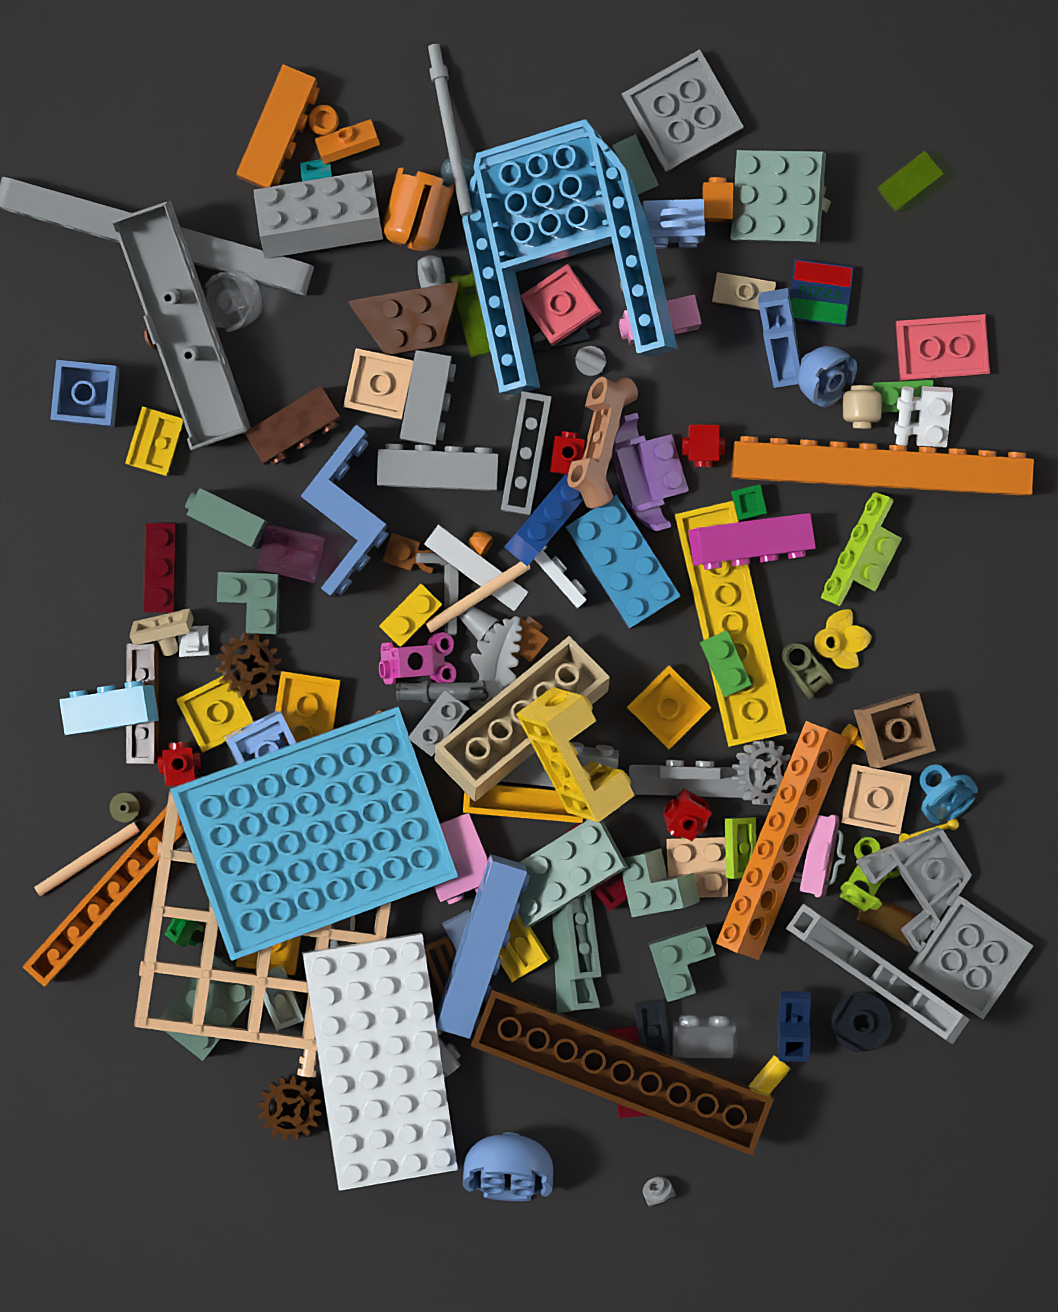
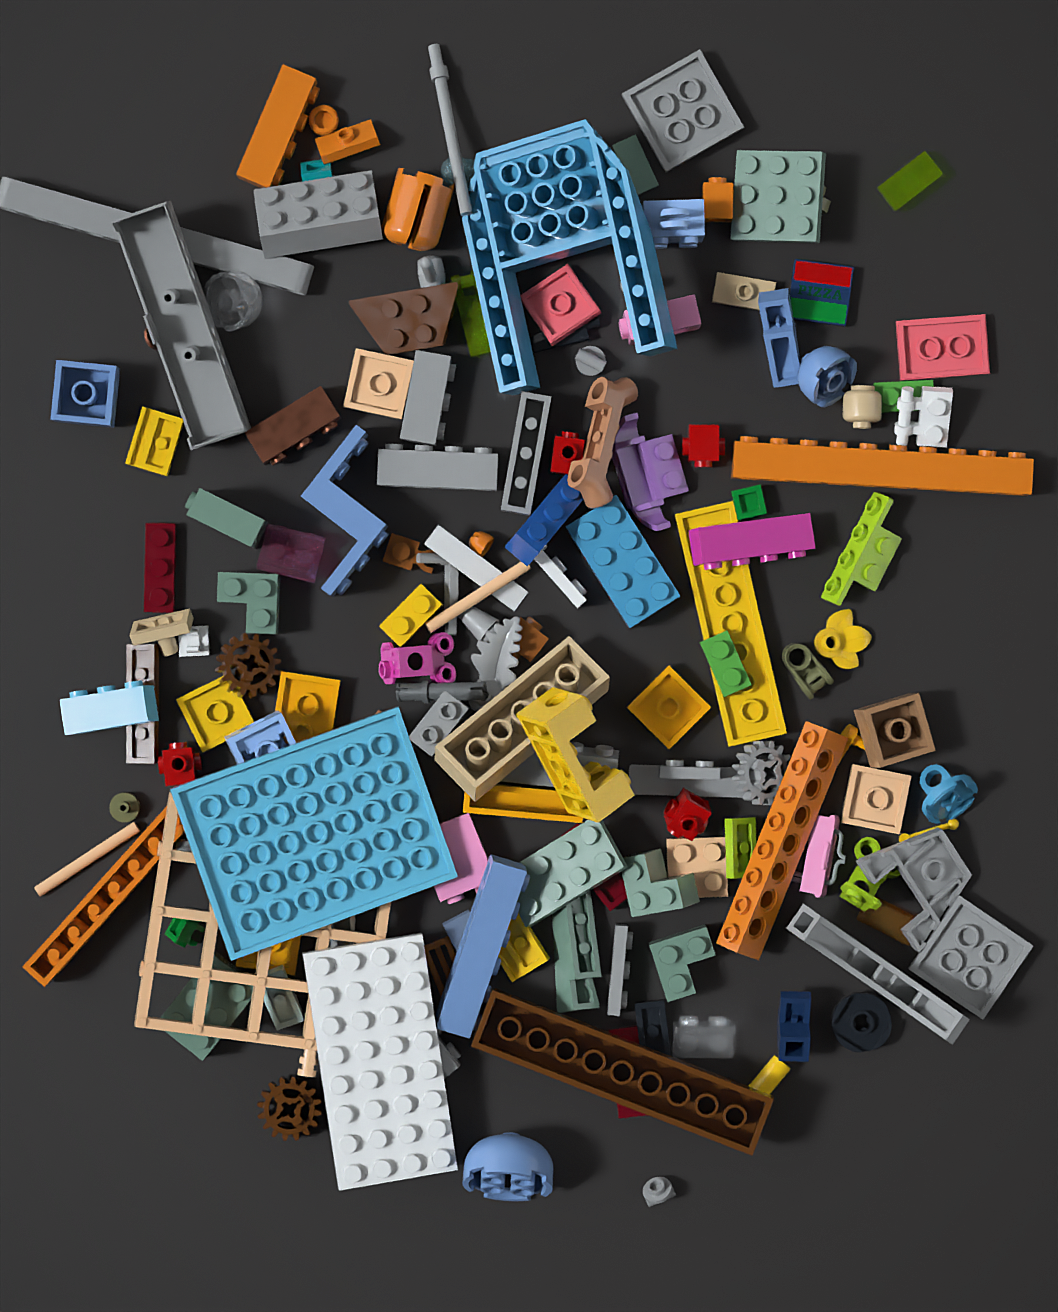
(619, 969): none -> light grey plate

